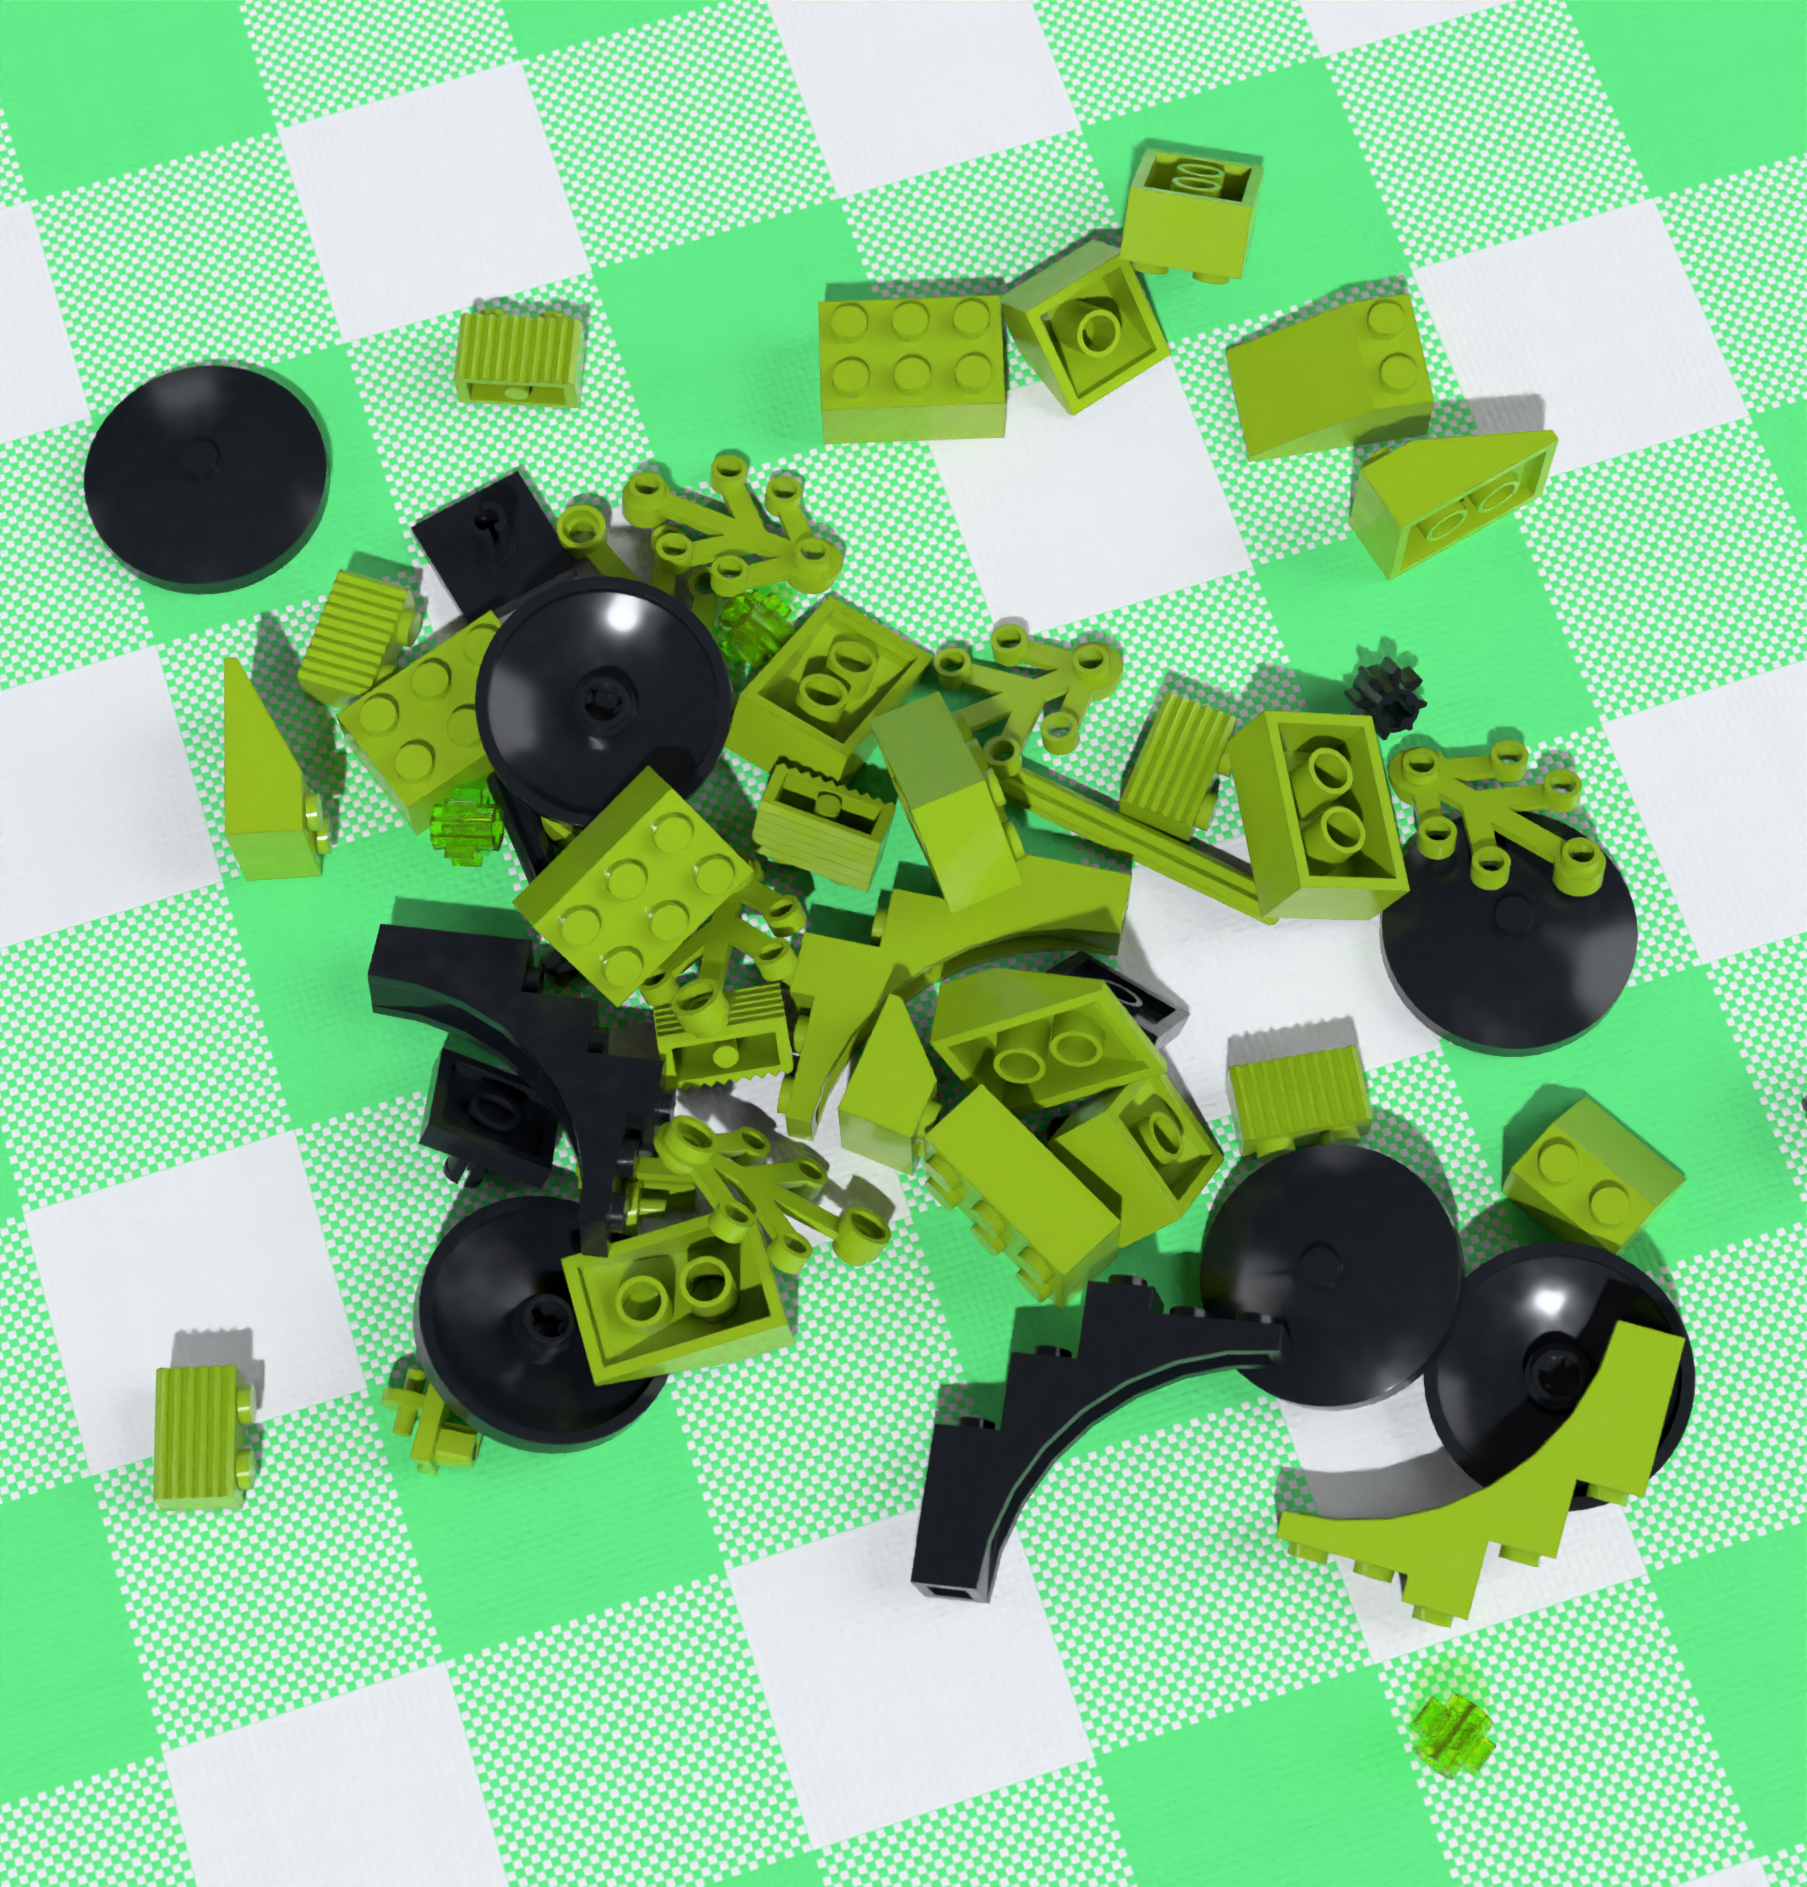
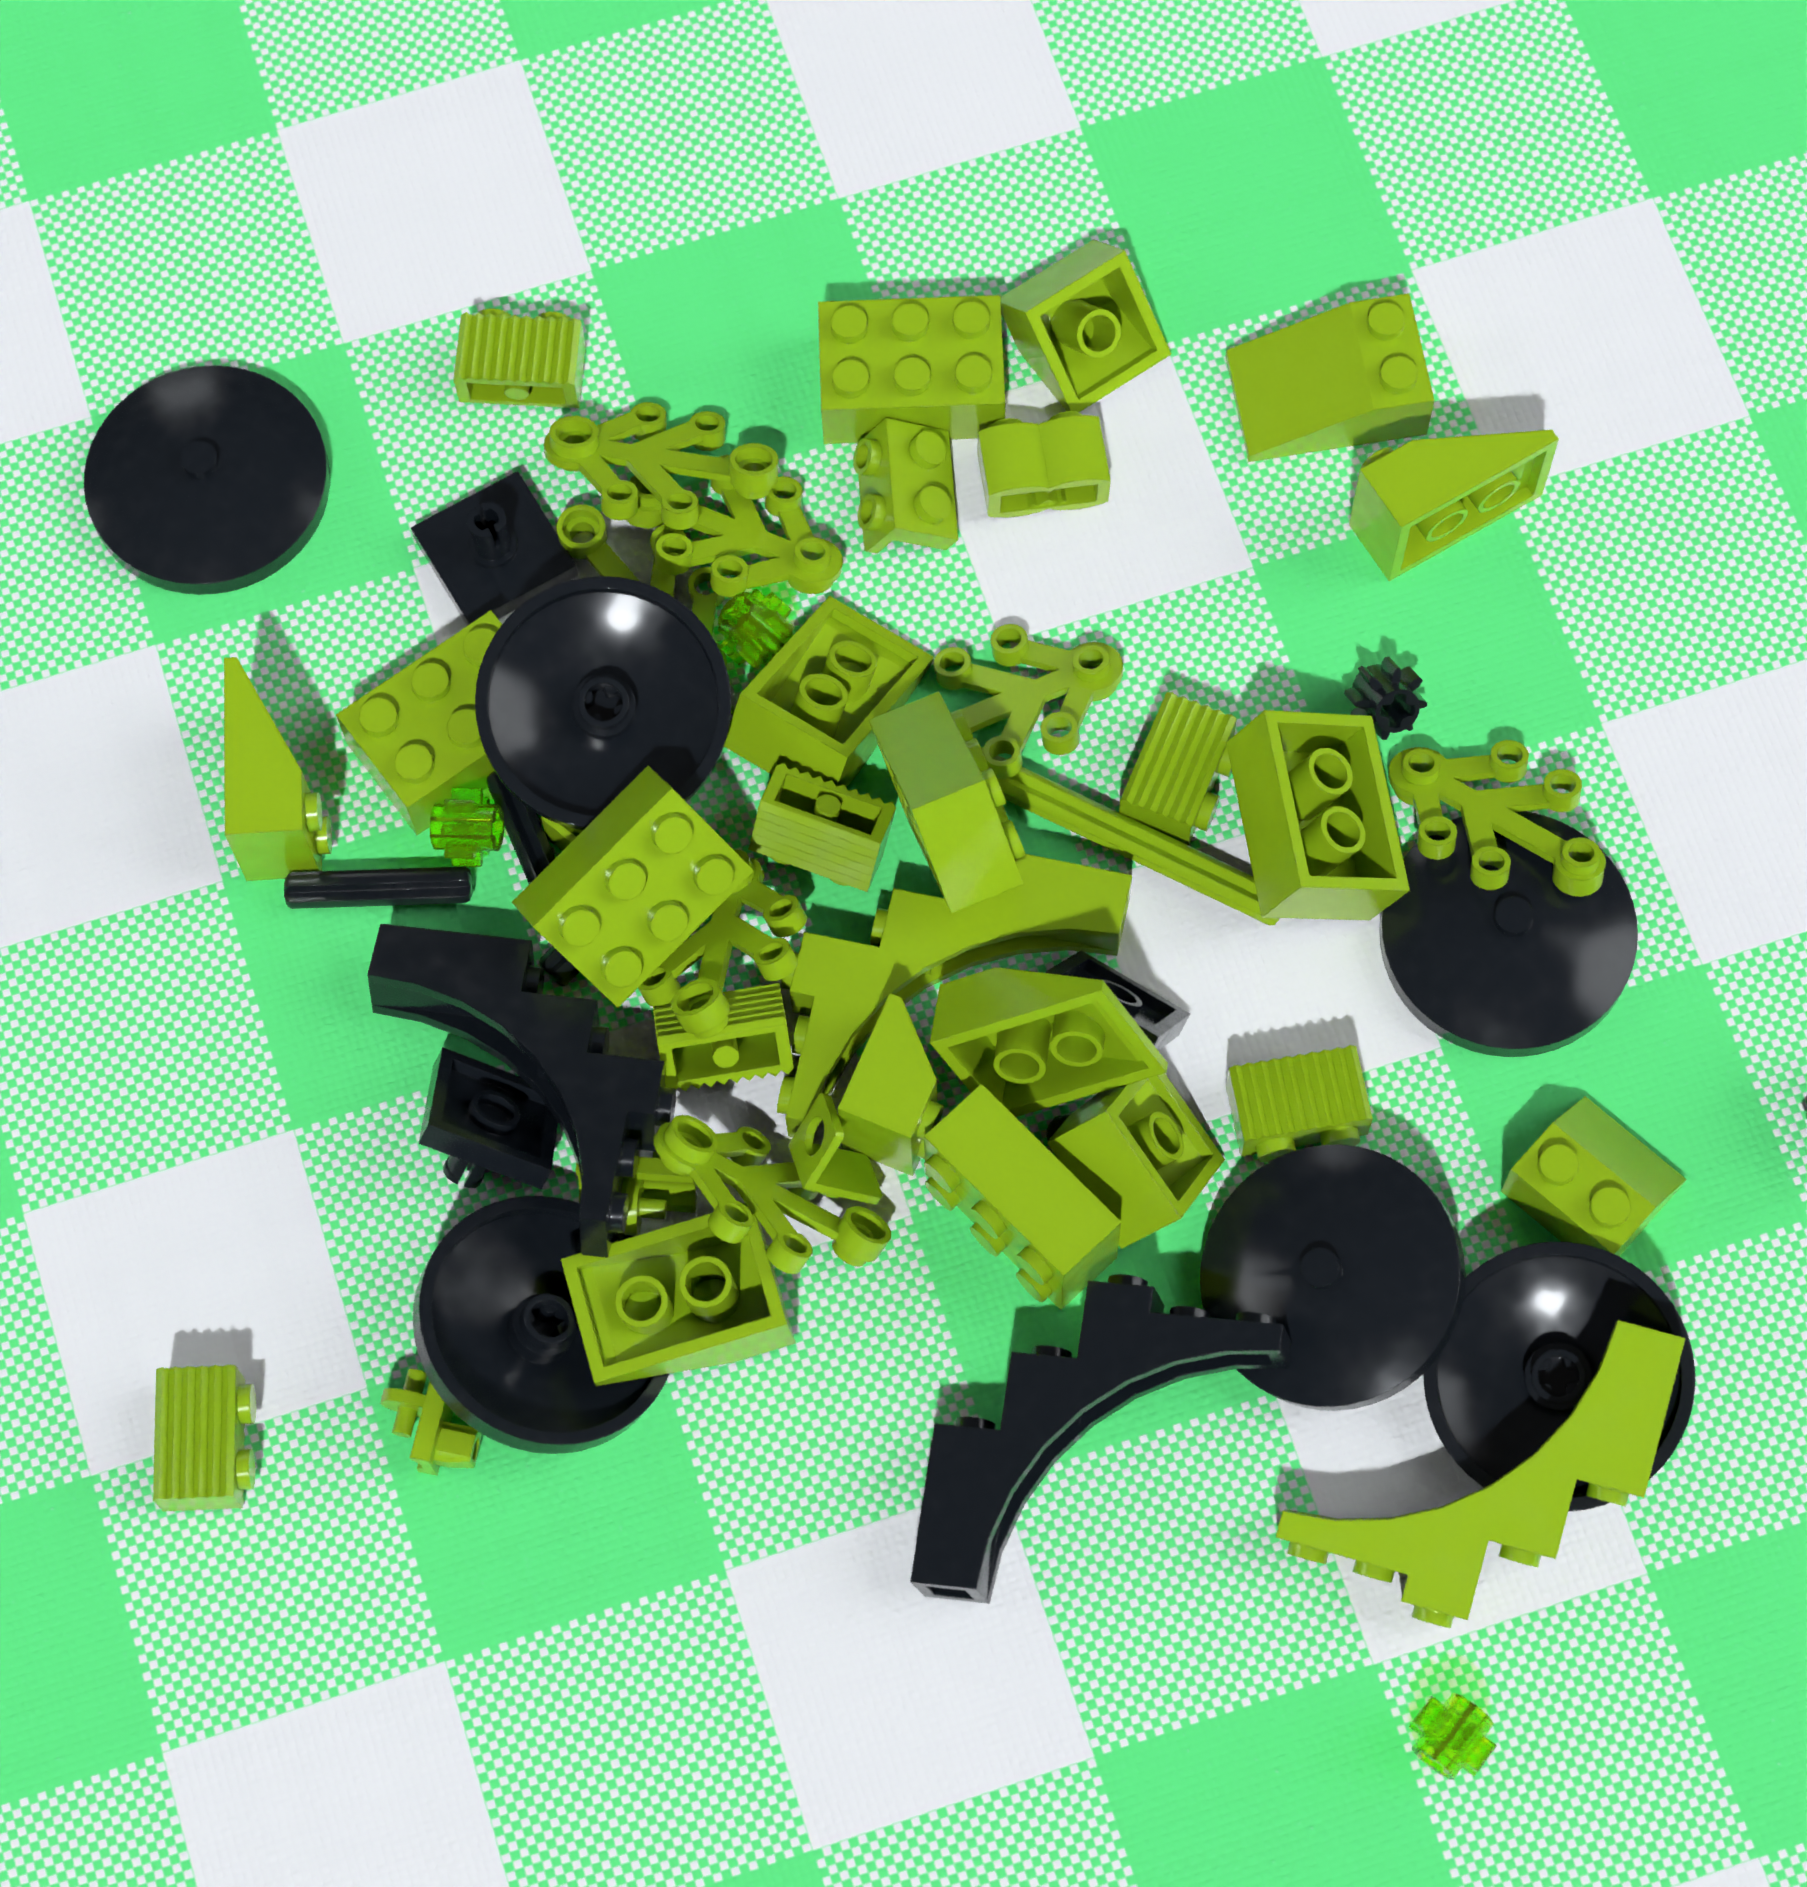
(357, 639): lime brick -> none
(378, 887): none -> black axle
(583, 446): none -> lime plant
(824, 1165): none -> lime bracket
(906, 486): none -> lime bracket
(1043, 465): none -> lime brick
(1191, 215): lime brick -> none

